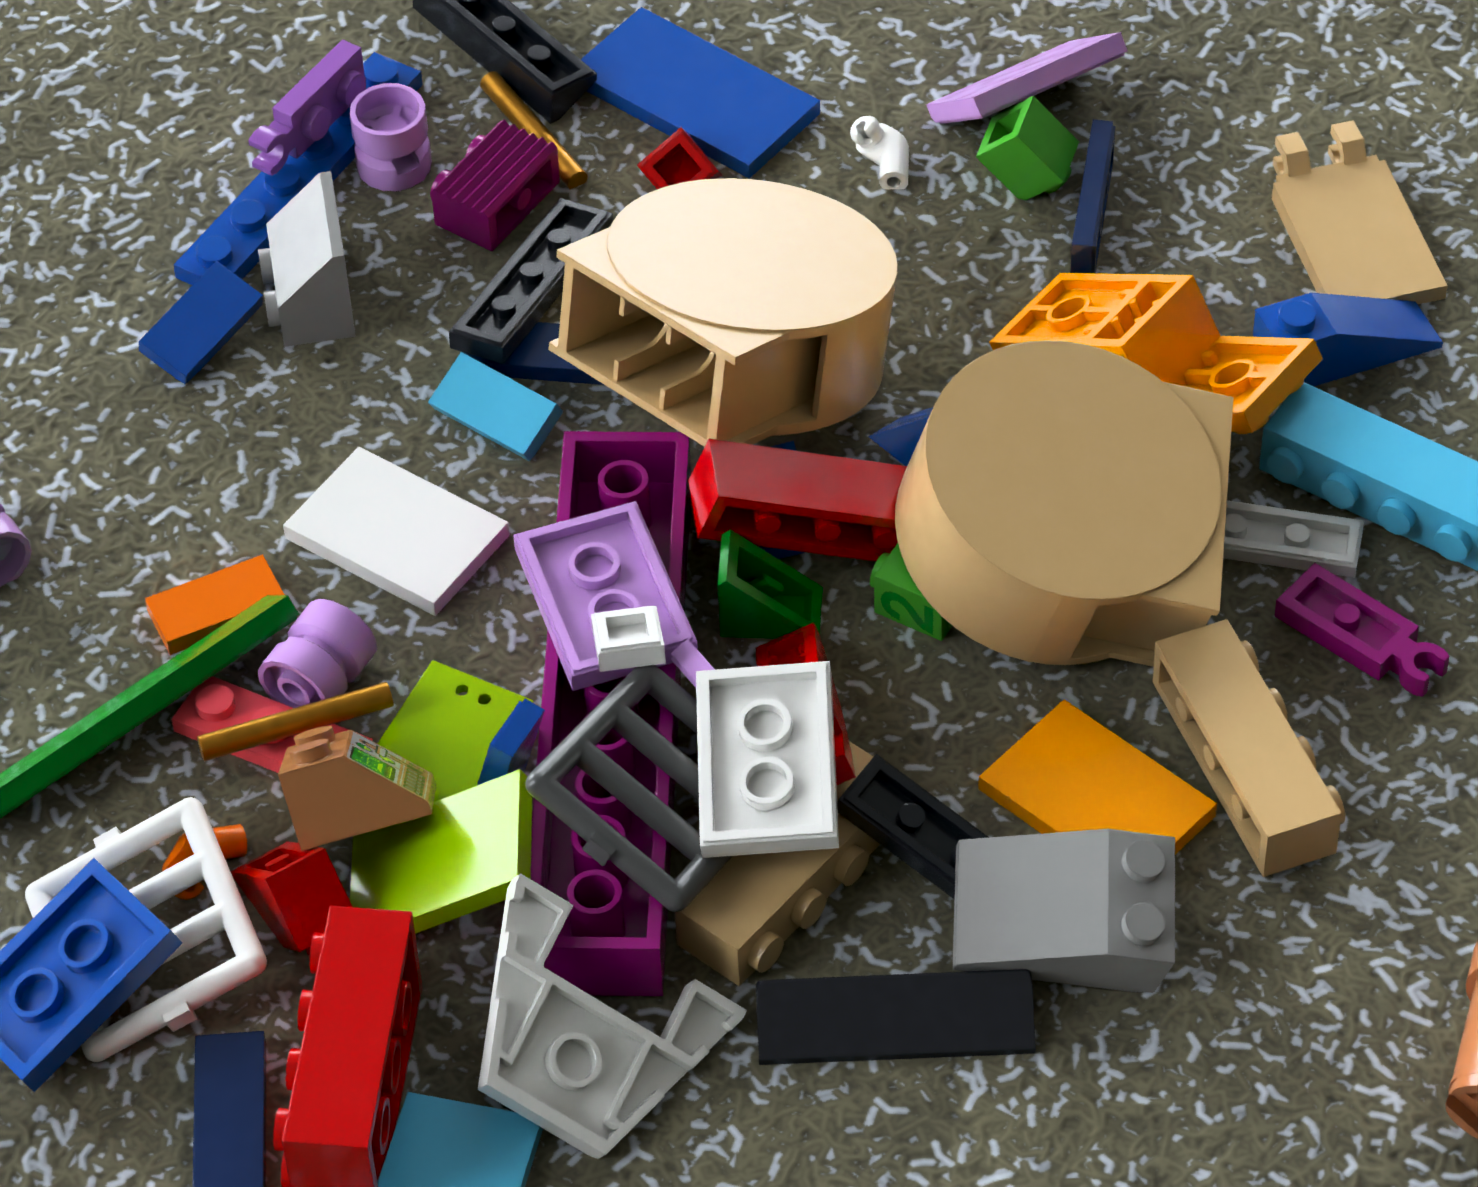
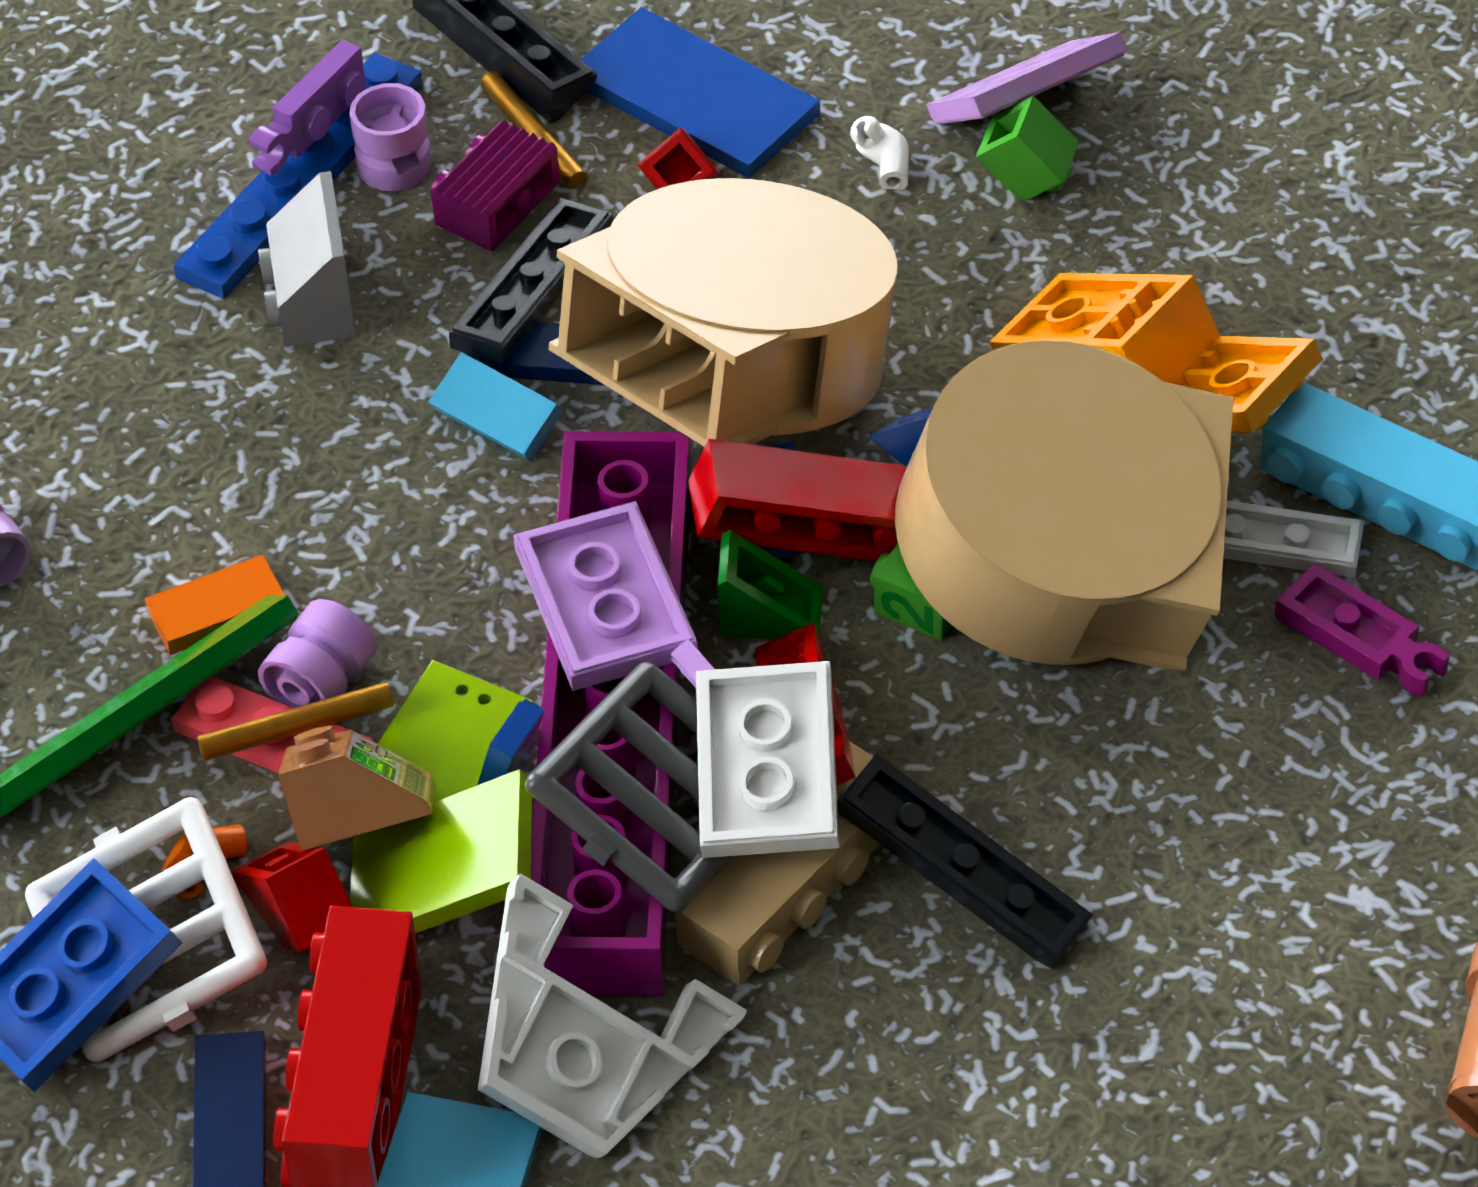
(200, 323): blue tile -> none
(396, 530): white tile -> none
(628, 638): white tile -> none
(895, 1016): black slope -> none
(1068, 907): light grey slope -> none
(1085, 777): light orange tile -> none
(1093, 198): dark blue tile -> none
(1248, 747): tan brick -> none
(1349, 331): blue slope -> none
(1352, 222): tan tile -> none

